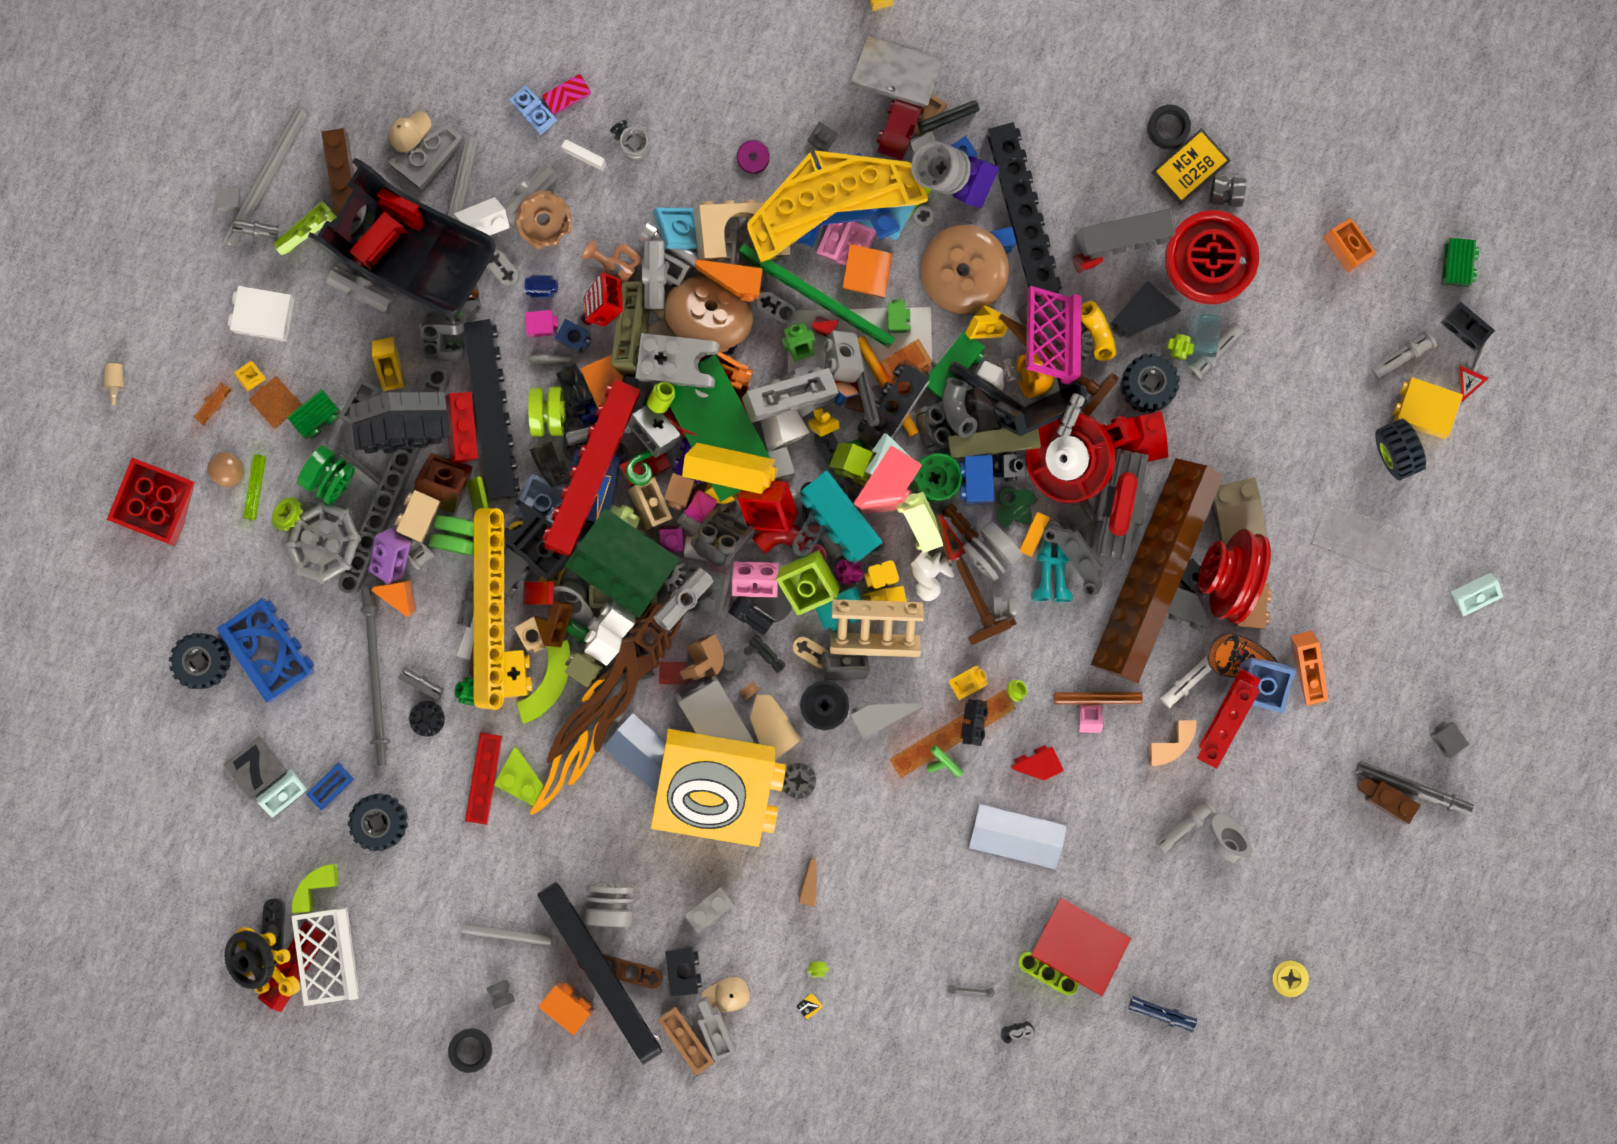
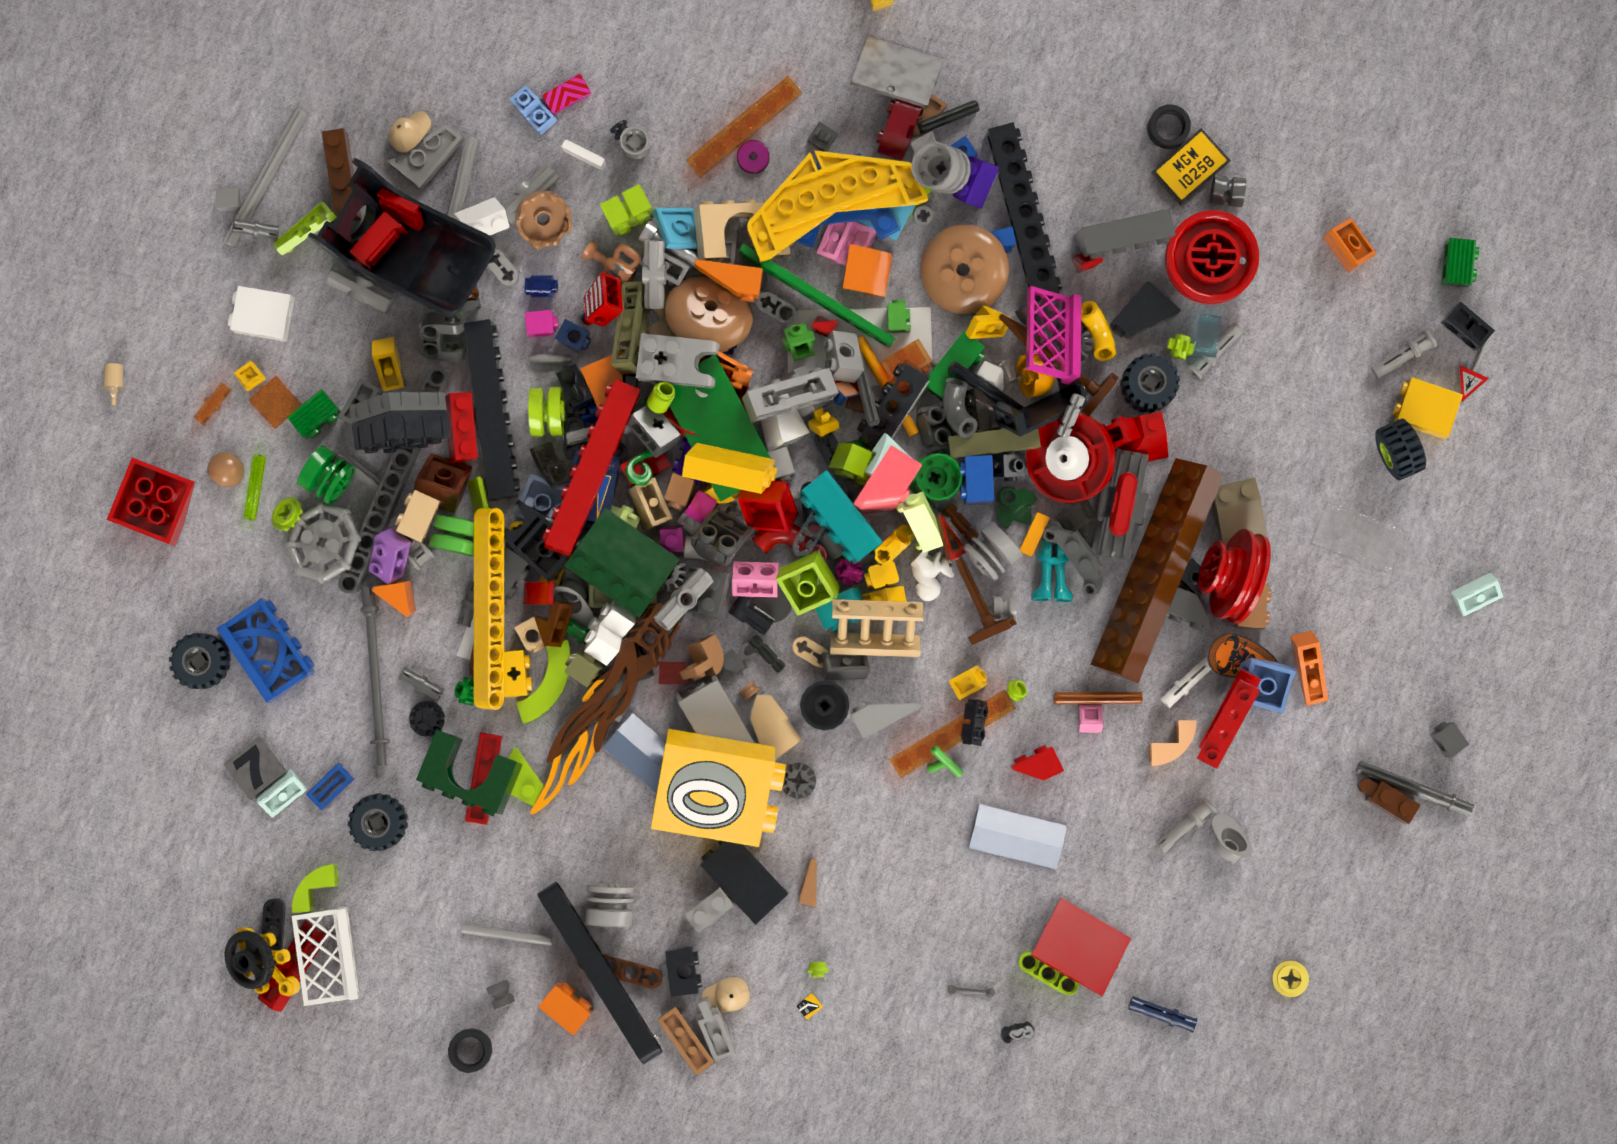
(438, 774): none -> dark green arch
(628, 214): none -> lime piece
(743, 879): none -> black panel
(744, 126): none -> clear orange plate
(894, 544): none -> yellow piece

